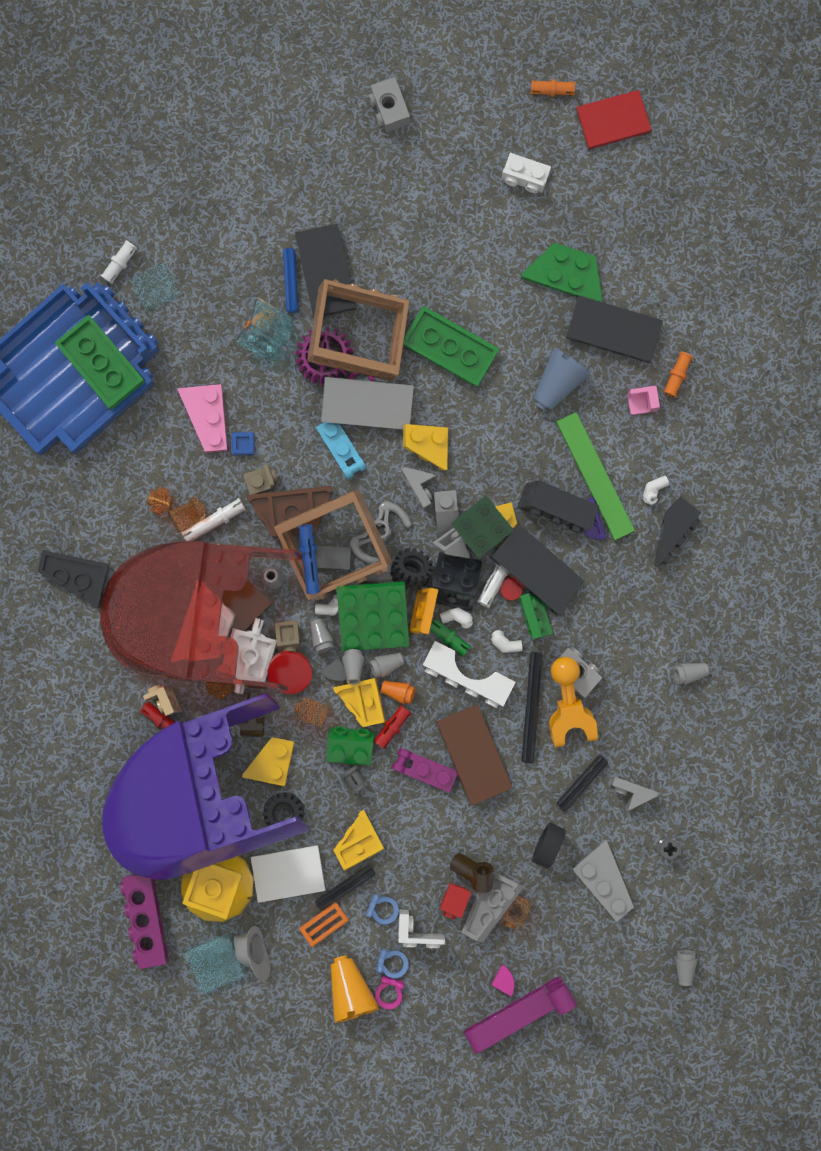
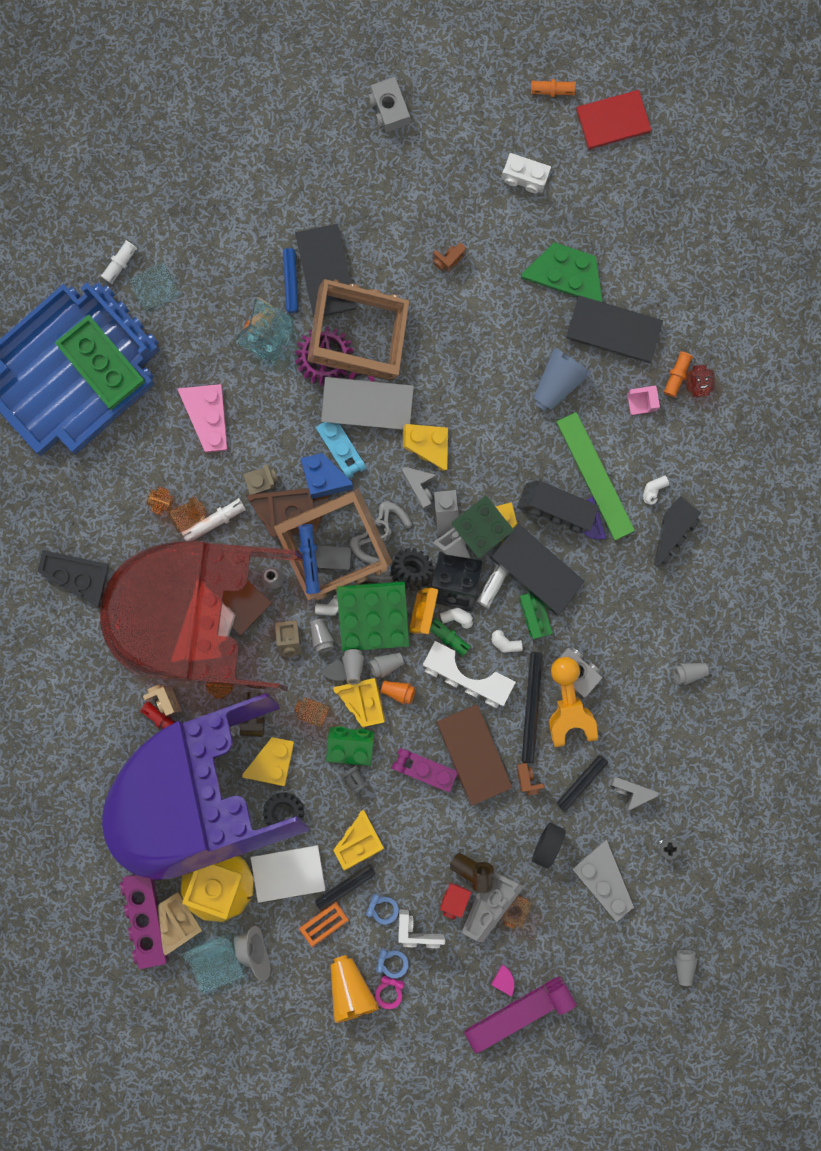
(176, 923): none -> tan wing
(243, 443): blue tile -> none
(253, 654): white plate -> none
(290, 670): red tile -> none
(323, 476): none -> blue wing
(392, 727): red pin -> none
(450, 346): green plate -> none
(452, 257): none -> dark orange bracket
(511, 589): red tile -> none
(525, 775): none -> dark orange bracket
(700, 381): none -> clear red head

